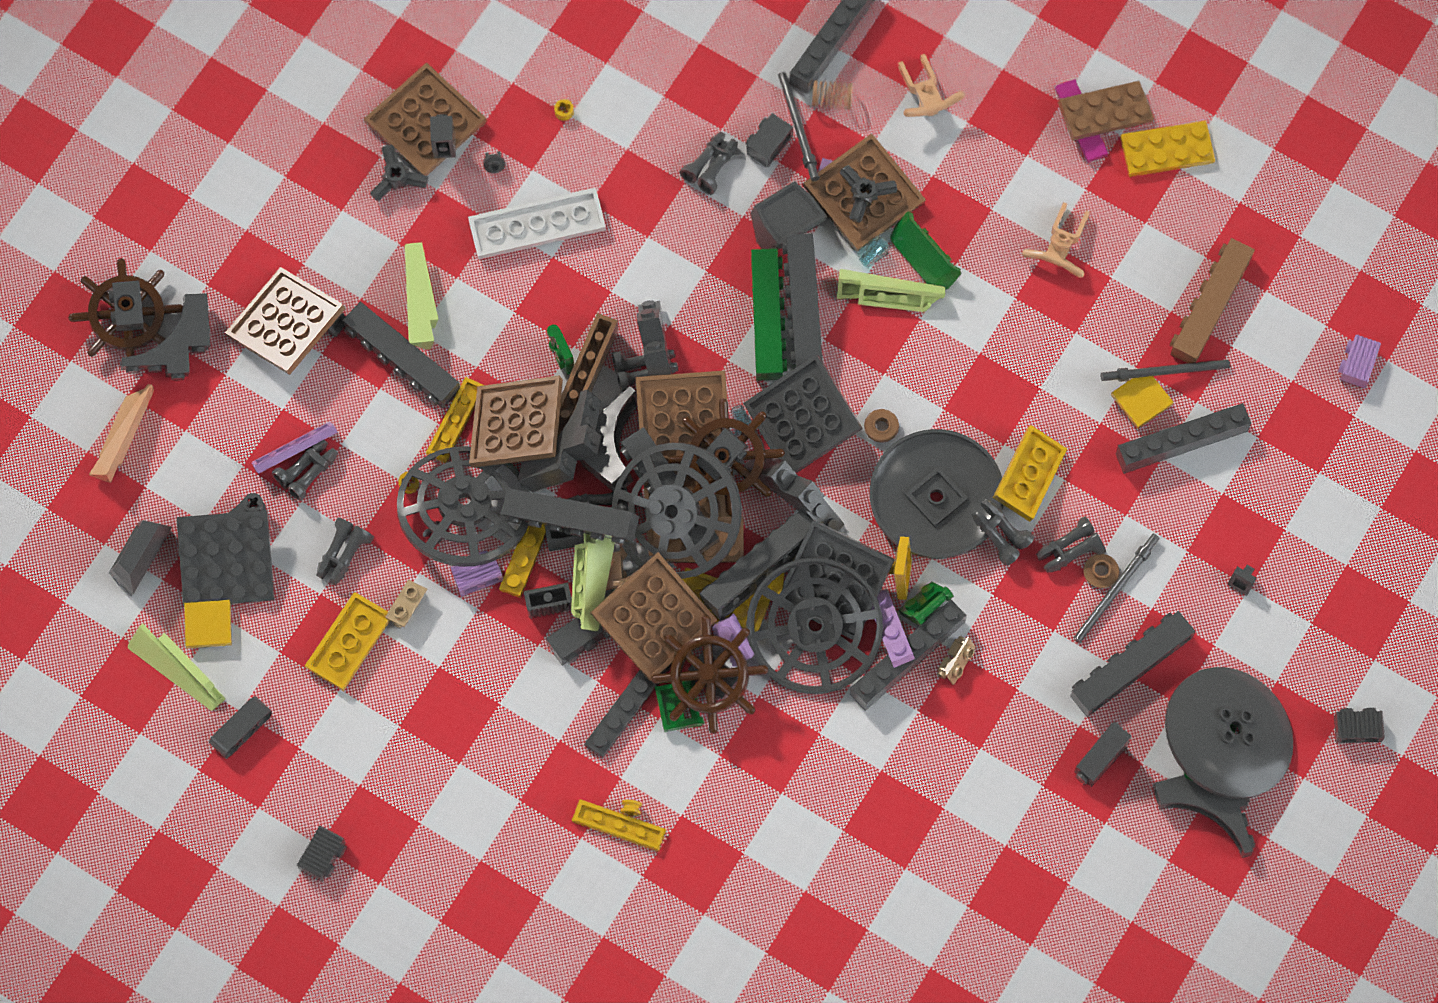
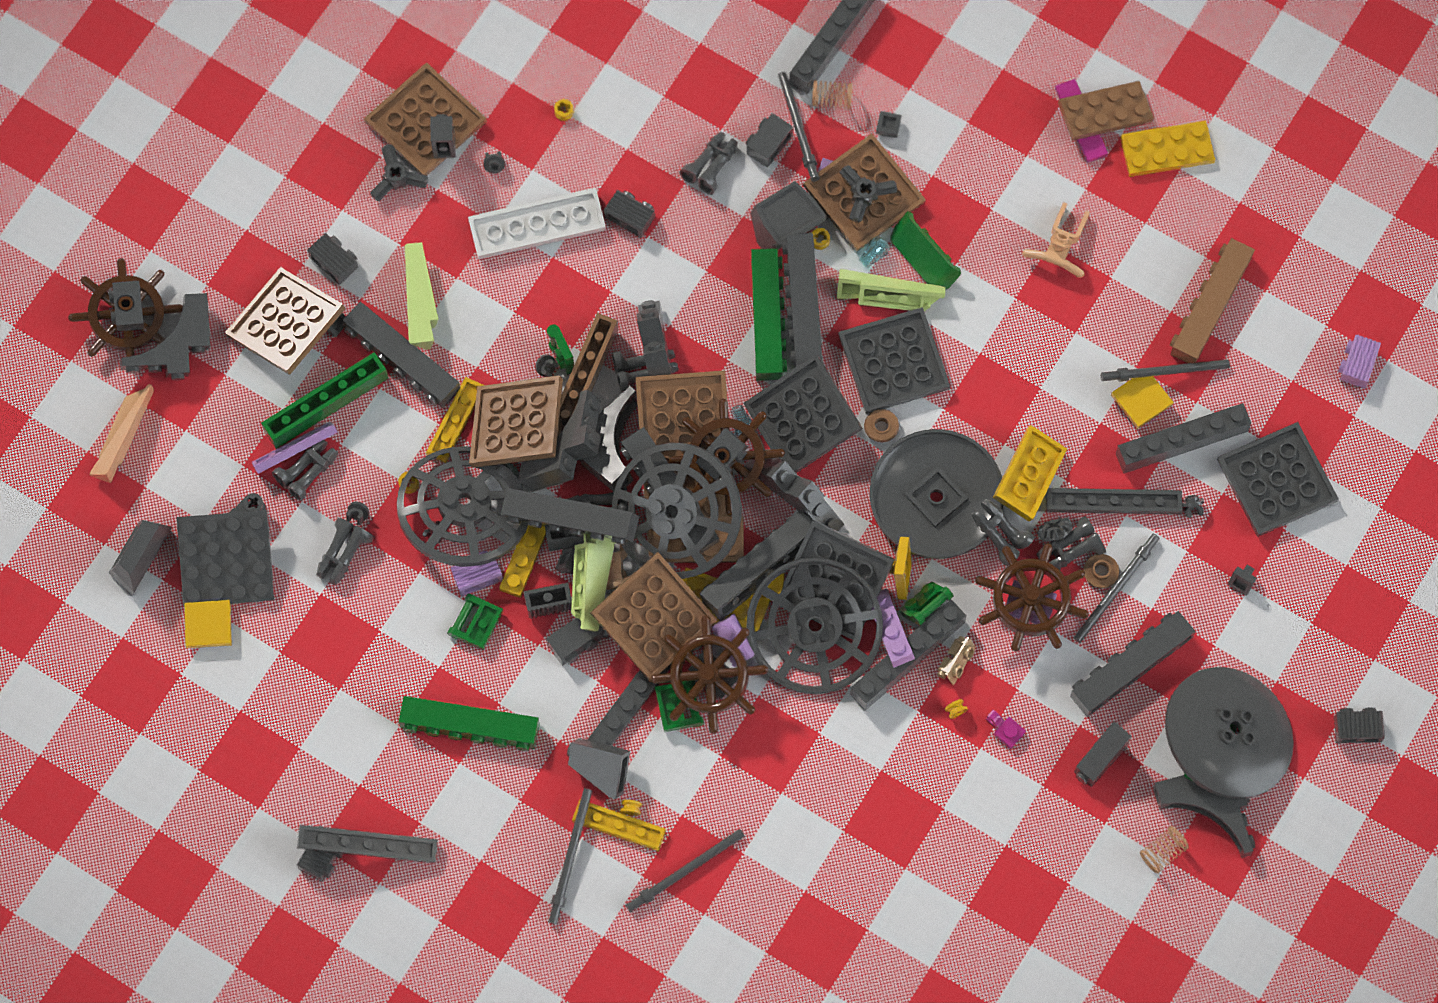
(175, 665): yellowish green wedge -> none
(240, 727): dark grey beam -> none
(325, 400): none -> green brick
(333, 258): none -> dark grey brick
(348, 641): yellow plate -> none
(357, 511): none -> dark grey plate
(367, 843): none -> dark grey plate
(406, 603): tan hinge -> none
(469, 723): none -> green brick
(481, 624): none -> green plate
(546, 365): none -> dark grey plate
(558, 900): none -> dark grey bar
(566, 561): none -> dark grey tile
(600, 764): none -> dark grey slope
(629, 213): none -> dark grey brick
(648, 895): none -> dark grey bar
(824, 243): none -> yellow bush
(888, 124): none -> dark grey plate
(894, 360): none -> dark grey plate
(927, 93): light nougat piece -> none
(956, 709): none -> yellow bush
(1007, 731): none -> dark pink plate
(1029, 600): none -> reddish brown brick
(1055, 529): none -> dark grey gear
(1114, 501): none -> dark grey plate
(1171, 830): none -> light nougat piece
(1191, 502): none -> dark grey plate
(1277, 479): none -> dark grey plate

